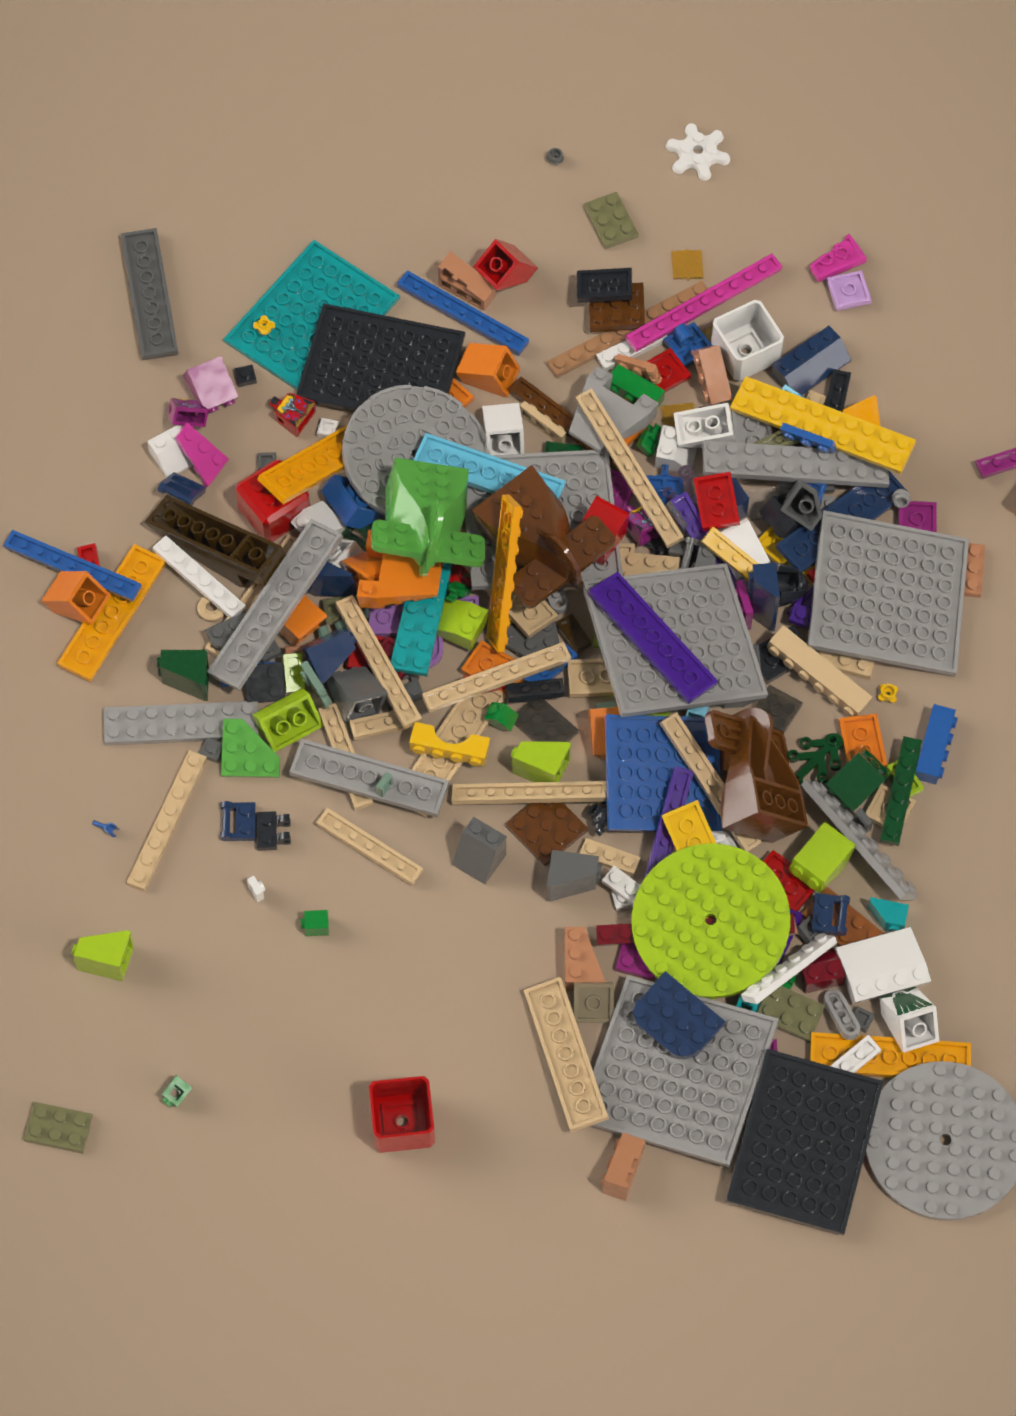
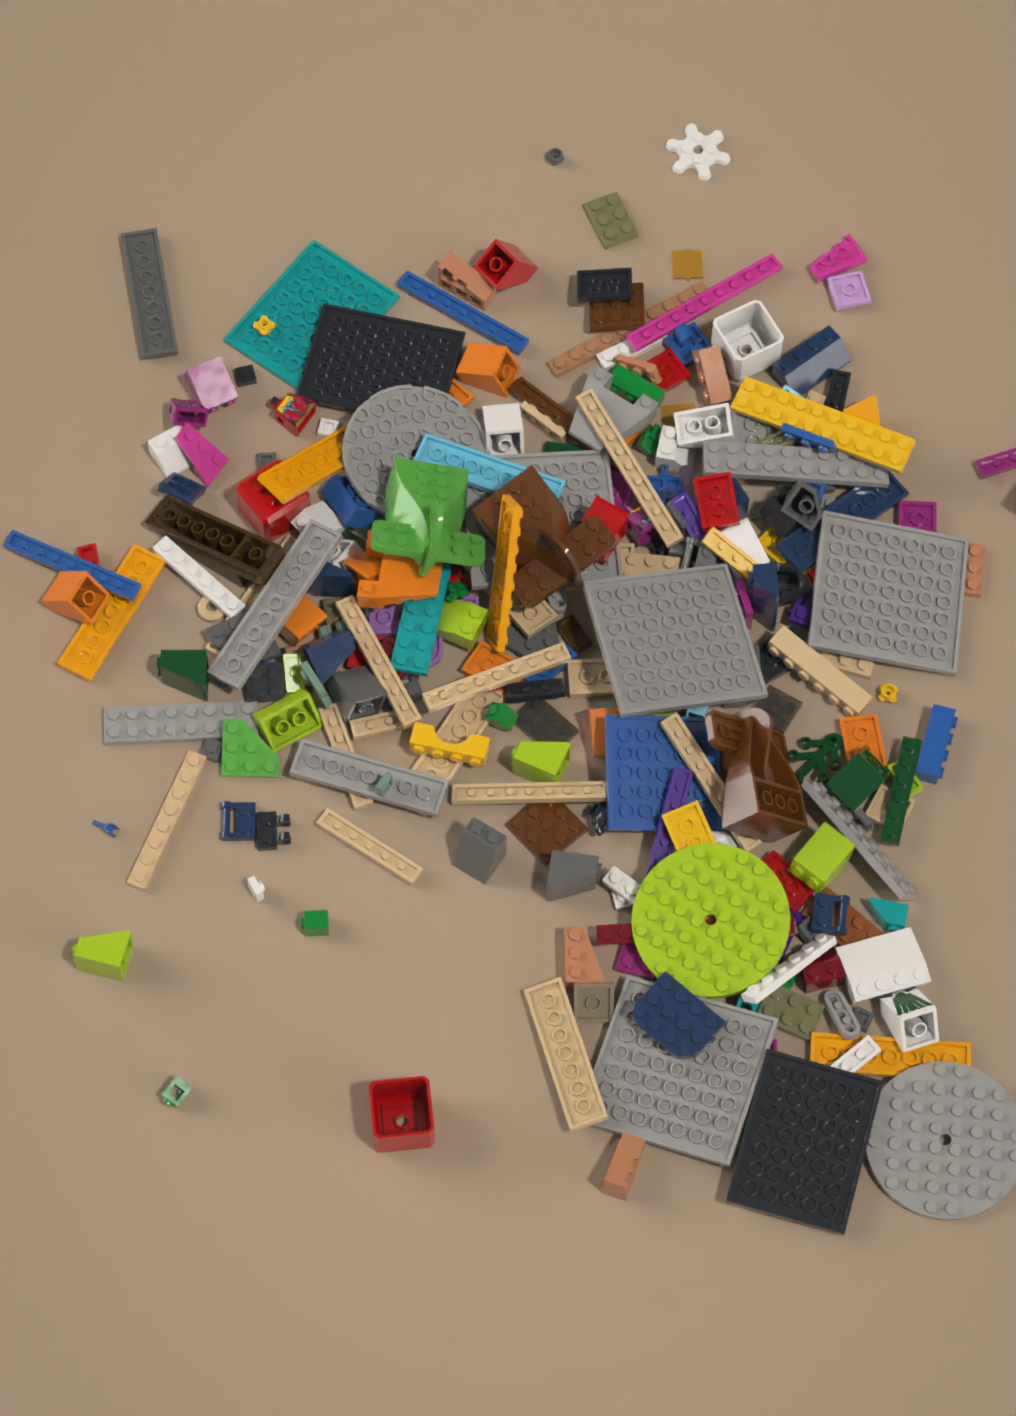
(58, 1127): olive plate -> none
(611, 856): tan plate -> none
(653, 637): dark purple plate -> none
(901, 498): light grey plate -> none

